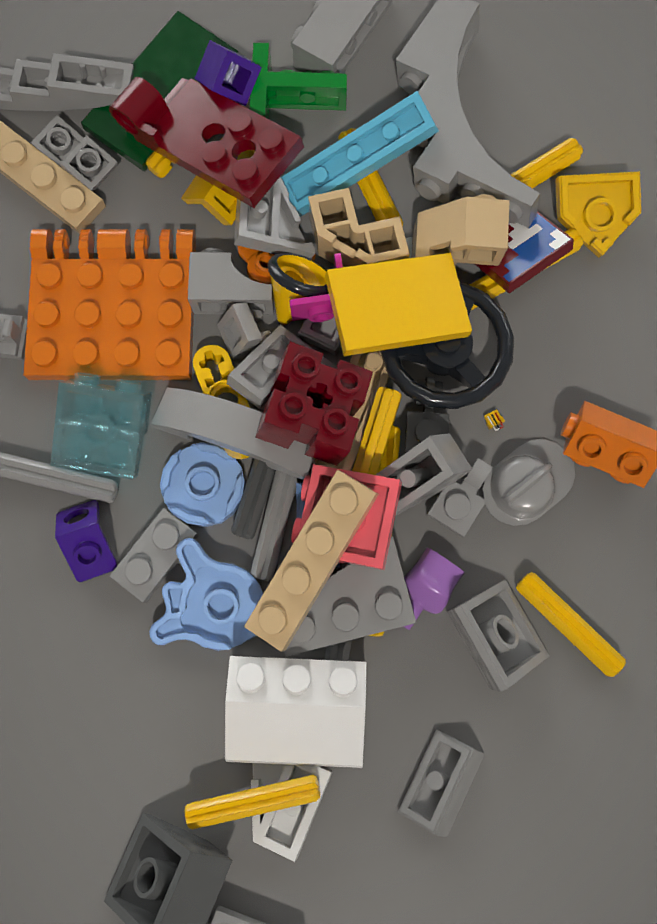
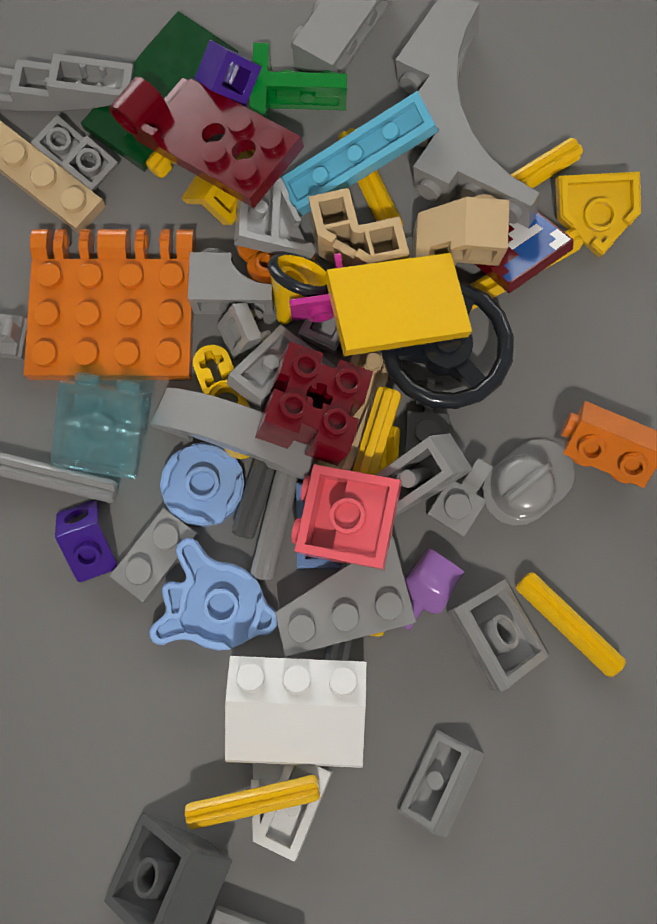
(311, 560): tan plate -> none
(494, 419): yellow piece -> none

